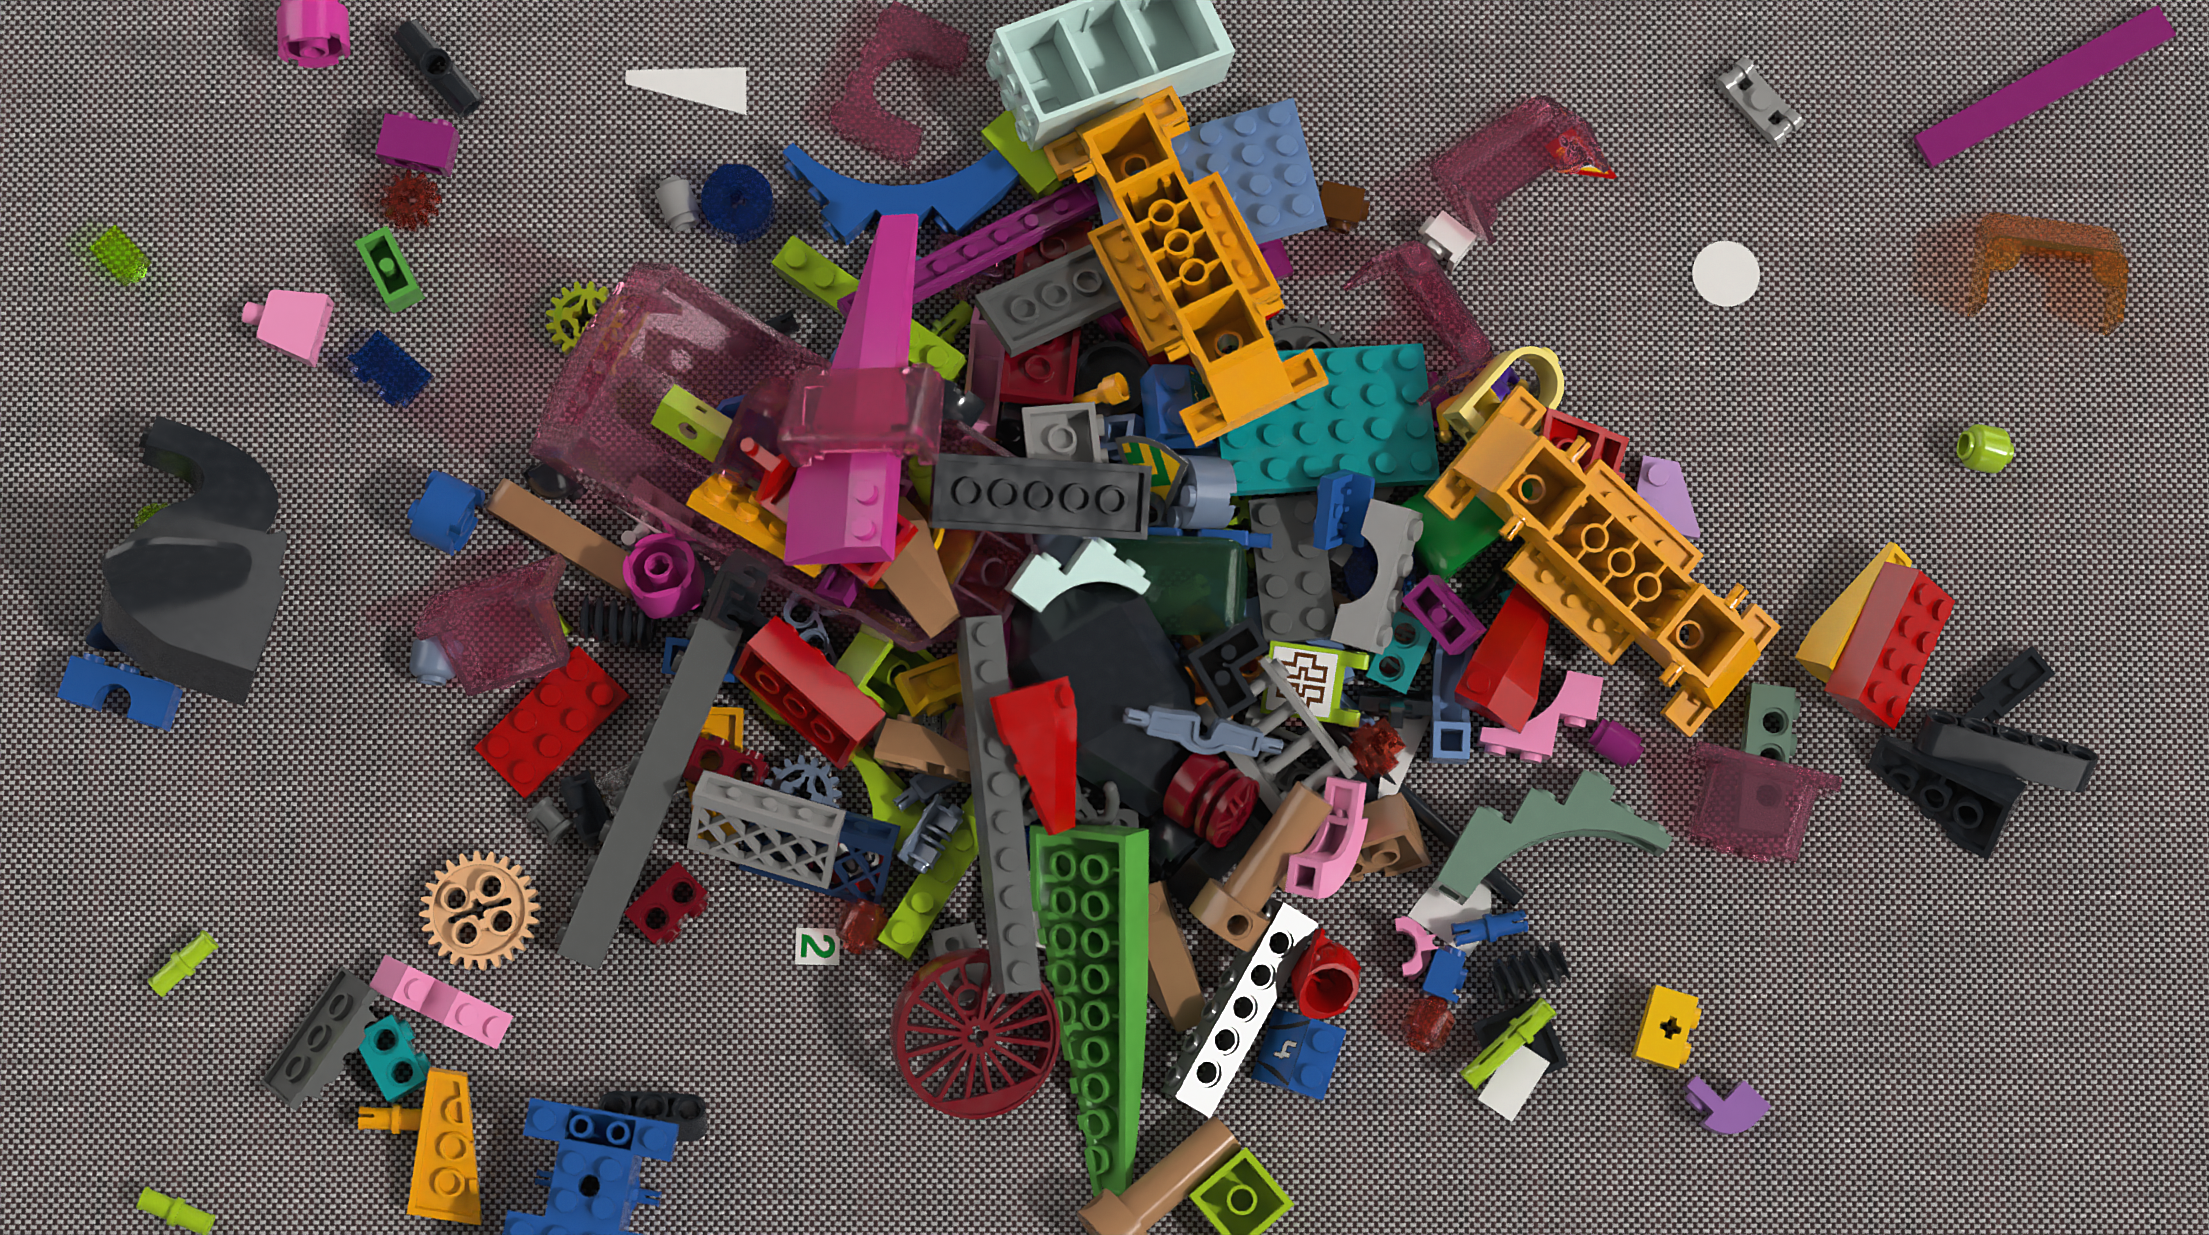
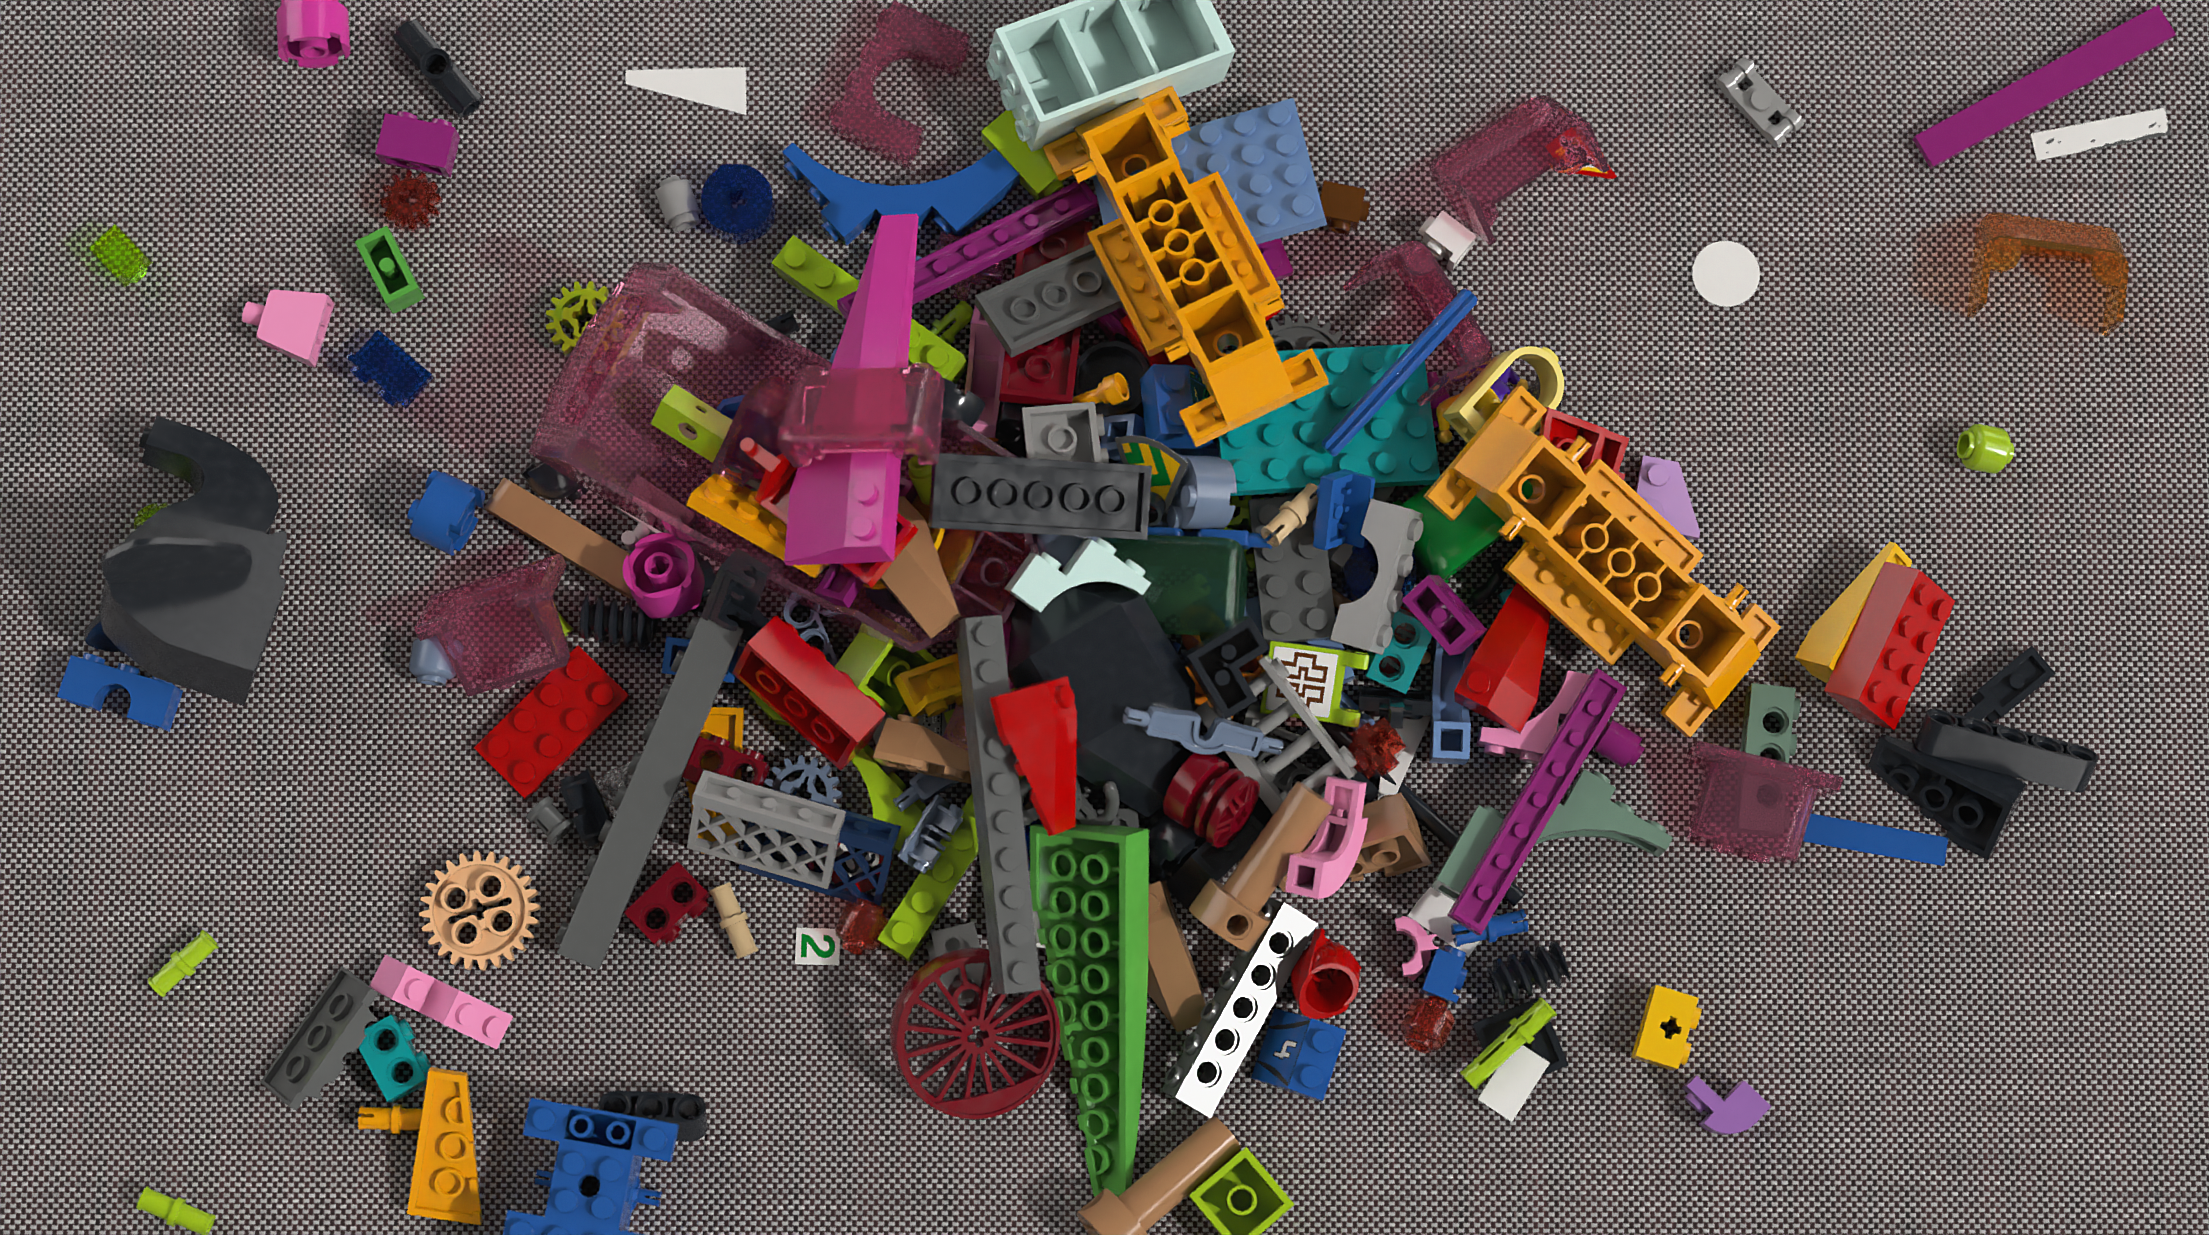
(733, 920): none -> tan pin
(1291, 515): none -> tan pin
(1399, 372): none -> blue axle
(1537, 802): none -> magenta tile
(1876, 839): none -> blue sticker
(2100, 134): none -> white sticker

